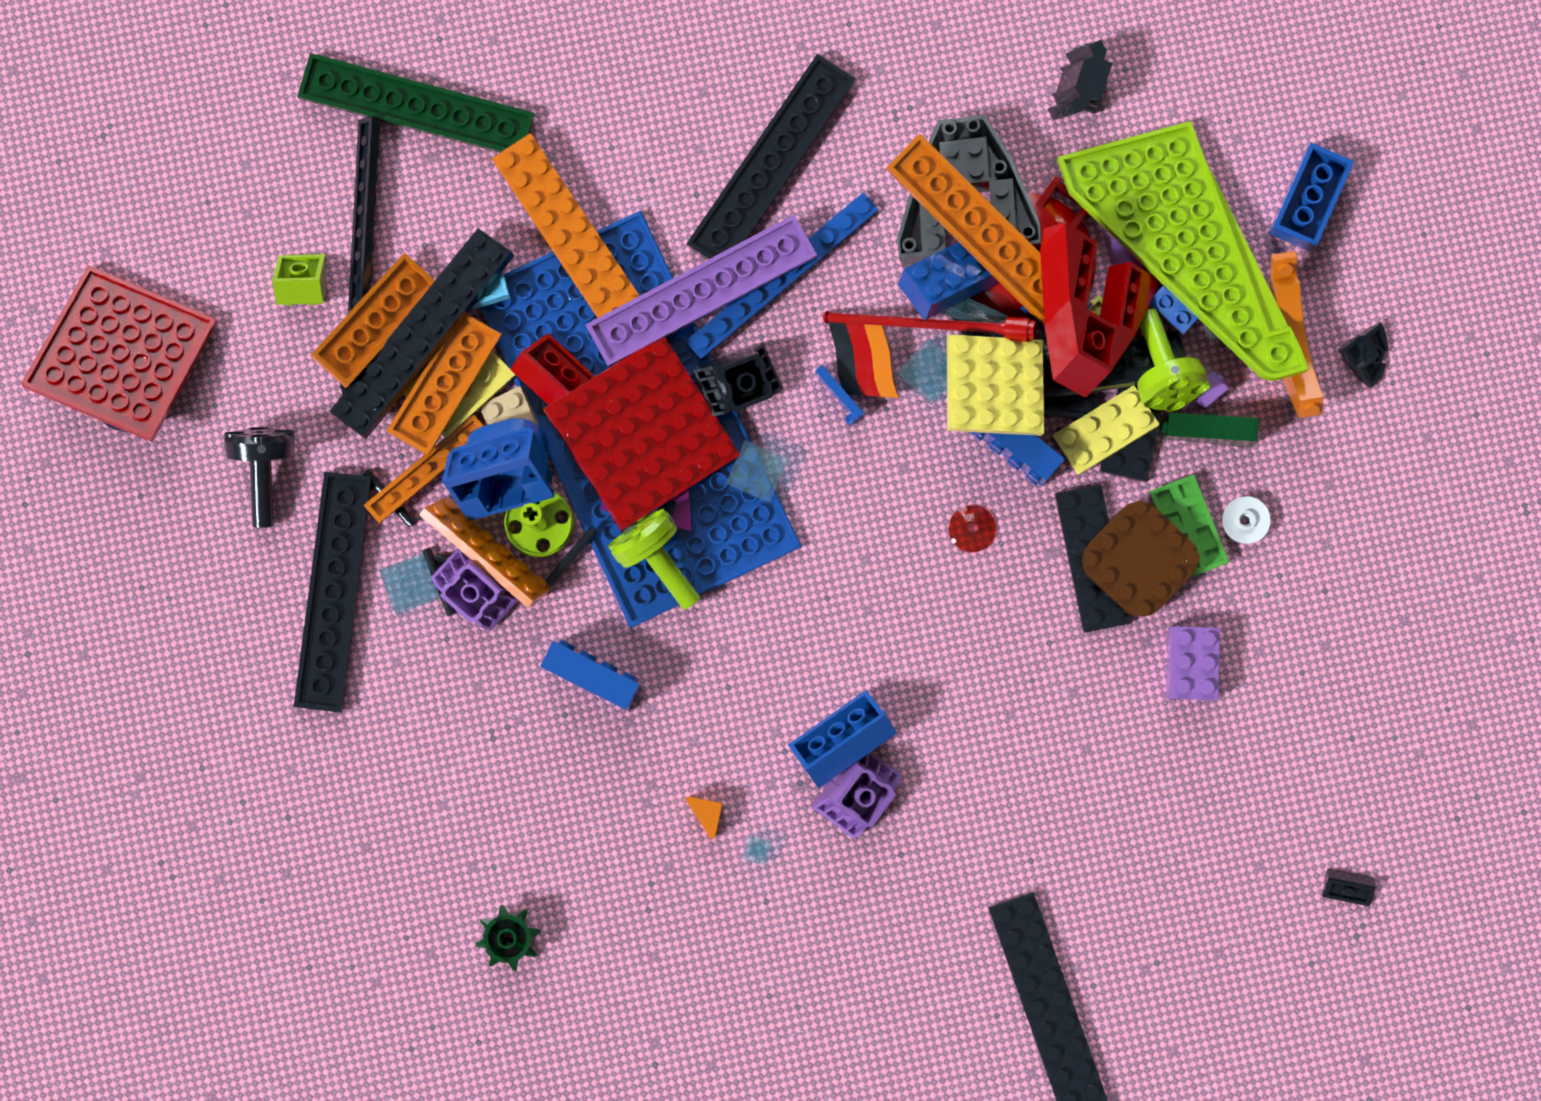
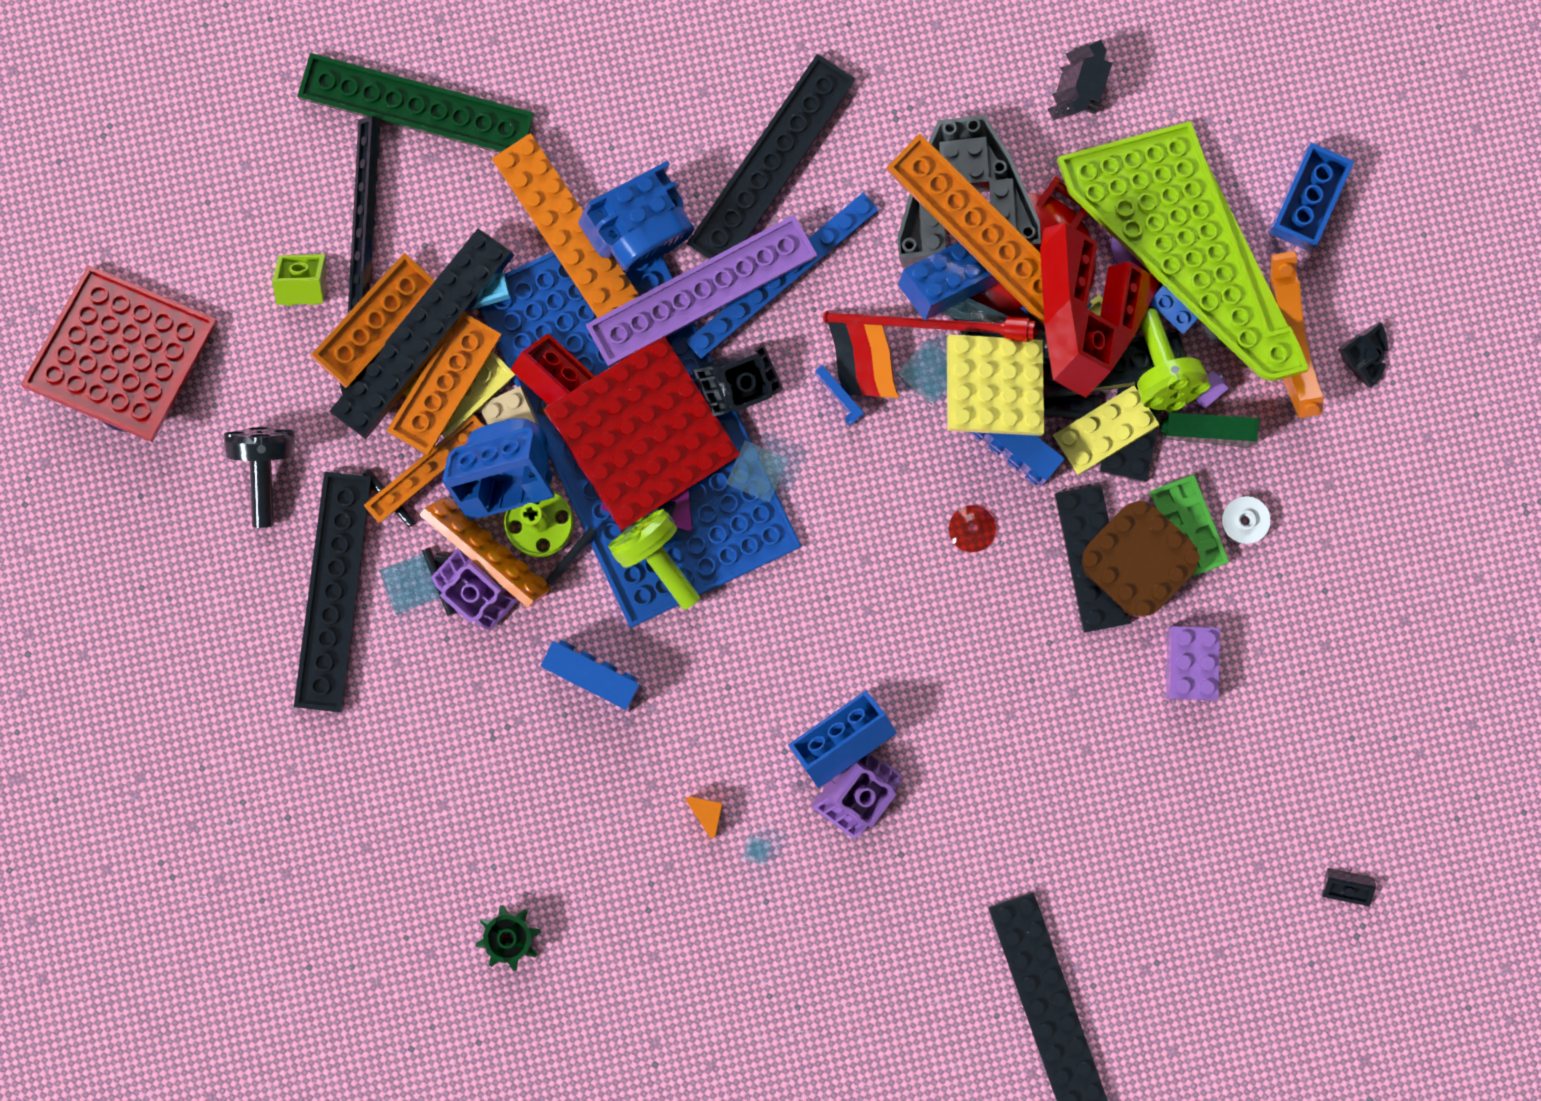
(637, 219): none -> blue brick

